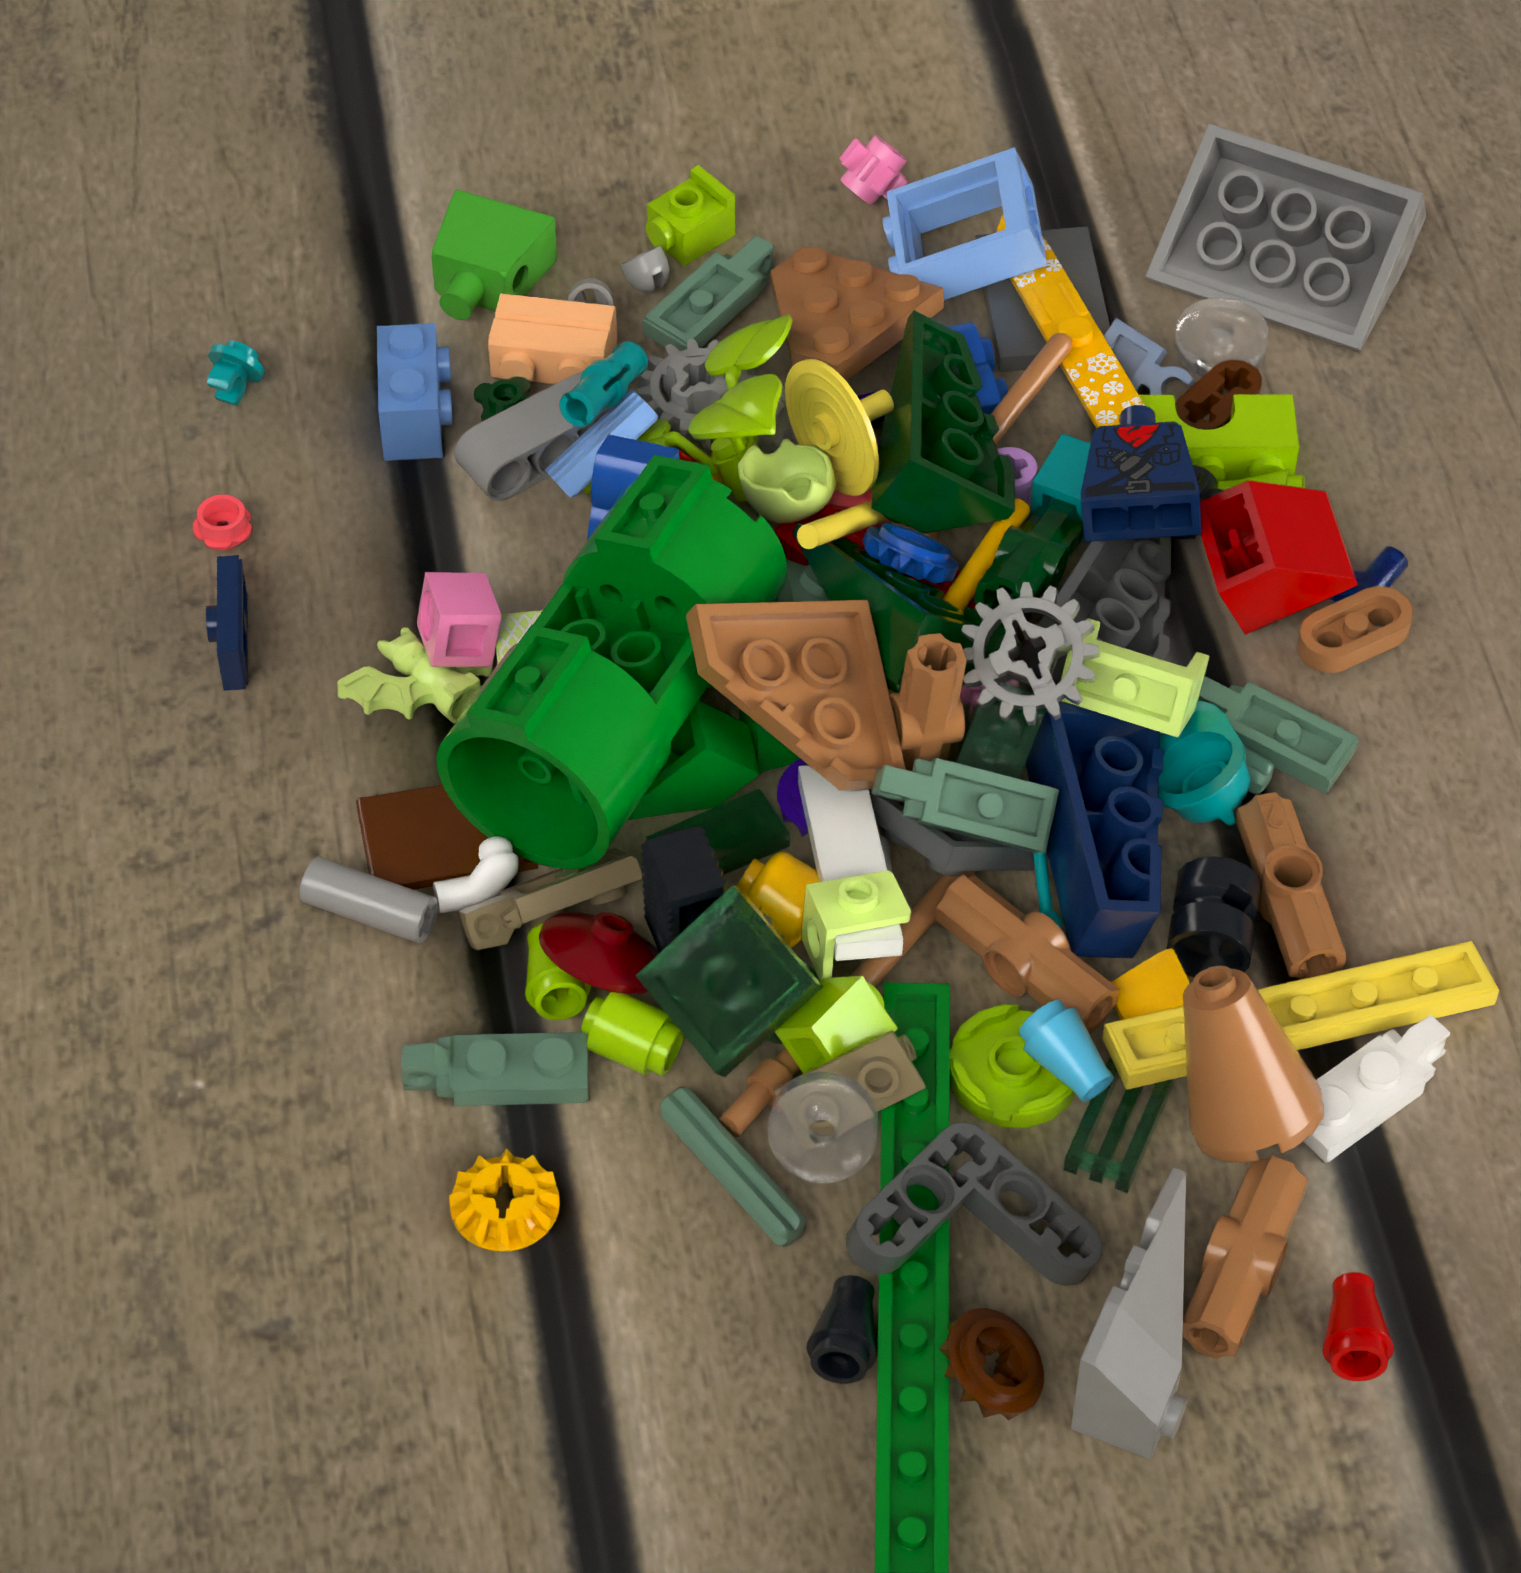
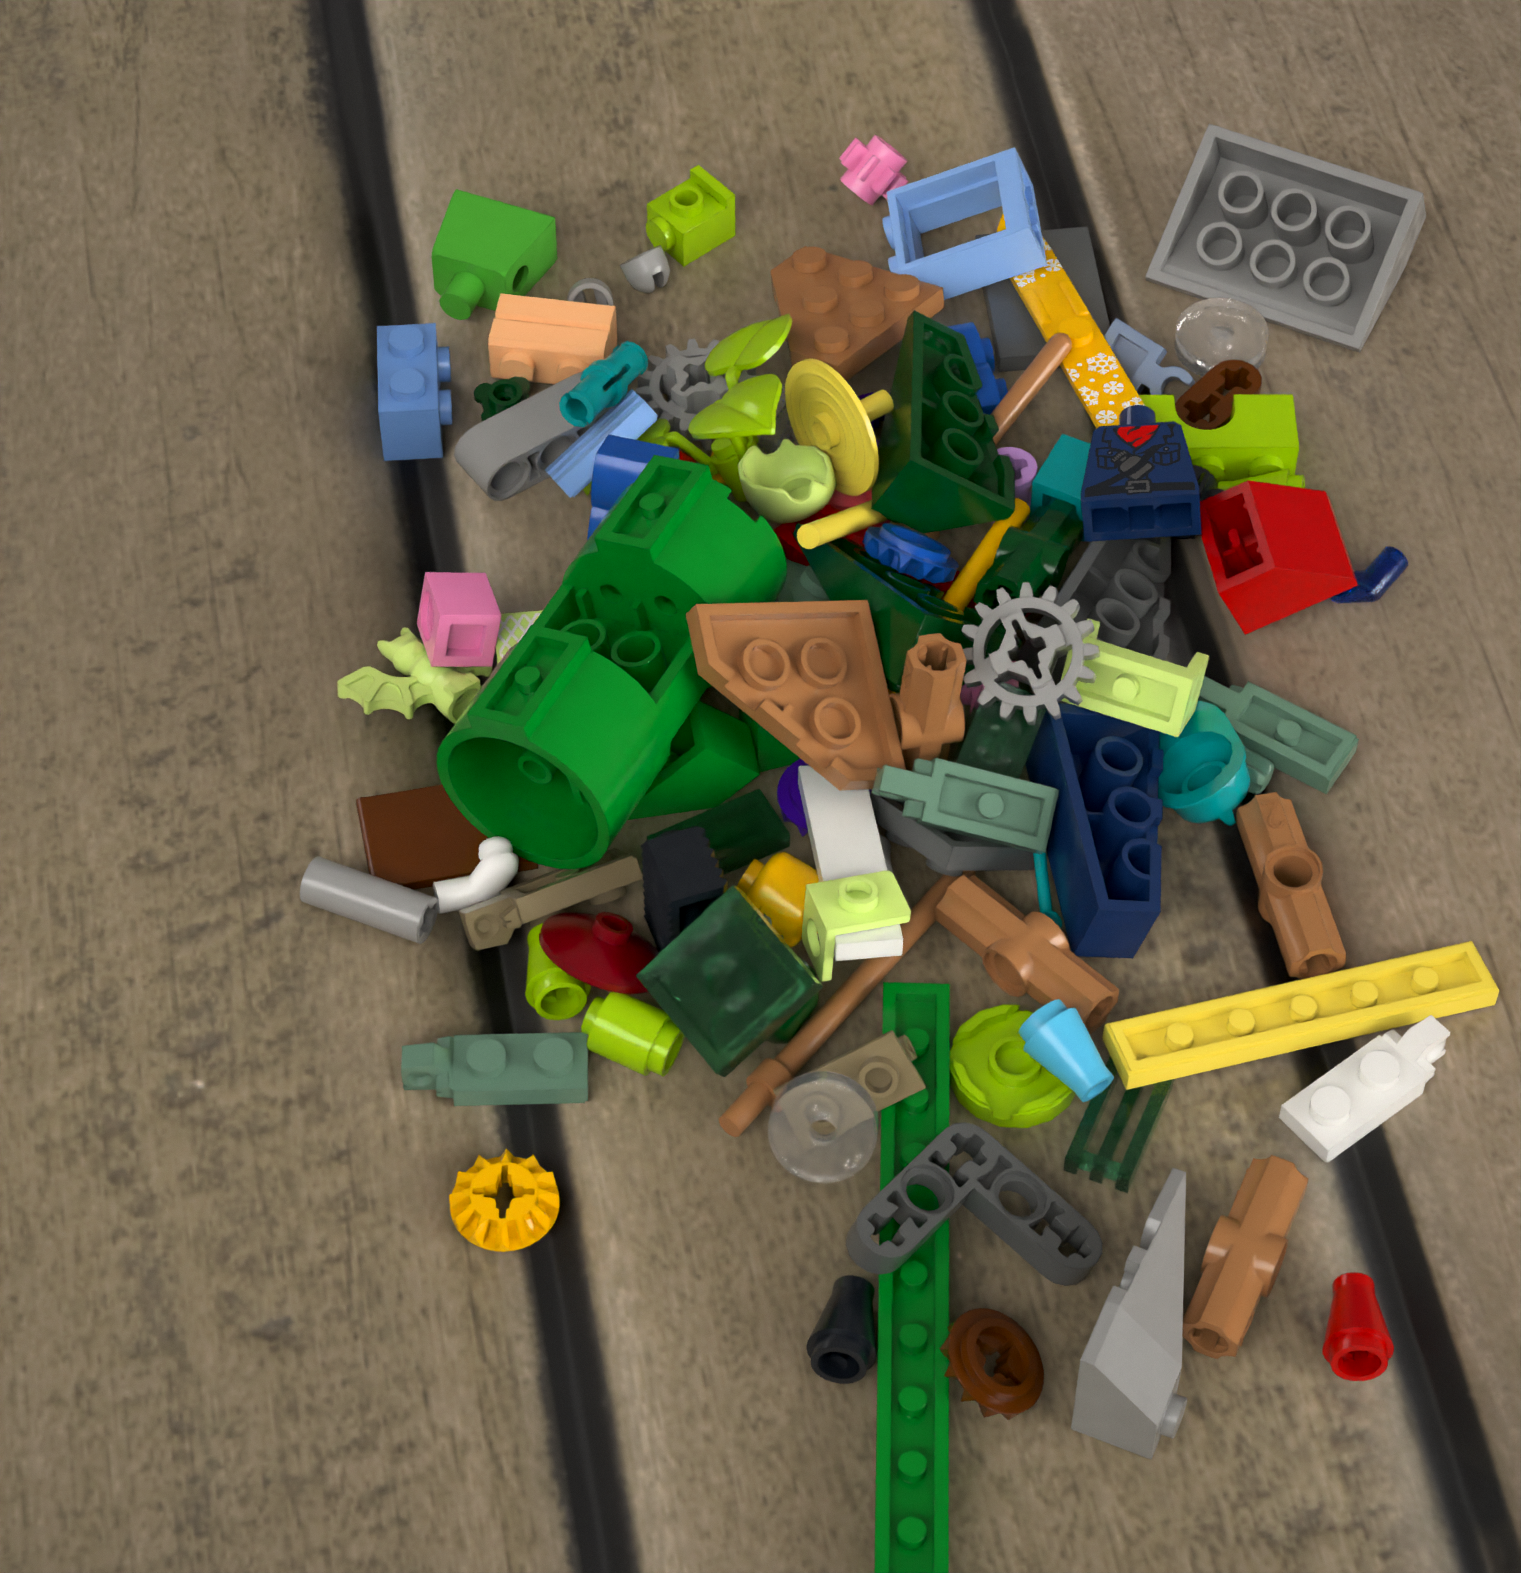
(222, 522): coral plate -> none
(229, 622): dark blue plate -> none
(232, 369): teal plate -> none
(711, 296): sand green hinge -> none
(733, 1166): sand green axle -> none
(835, 1022): lime brick -> none
(1151, 986): yellow slope -> none
(1214, 914): black wheel -> none
(1243, 1071): medium nougat cone -> none
(1345, 632): medium nougat plate -> none

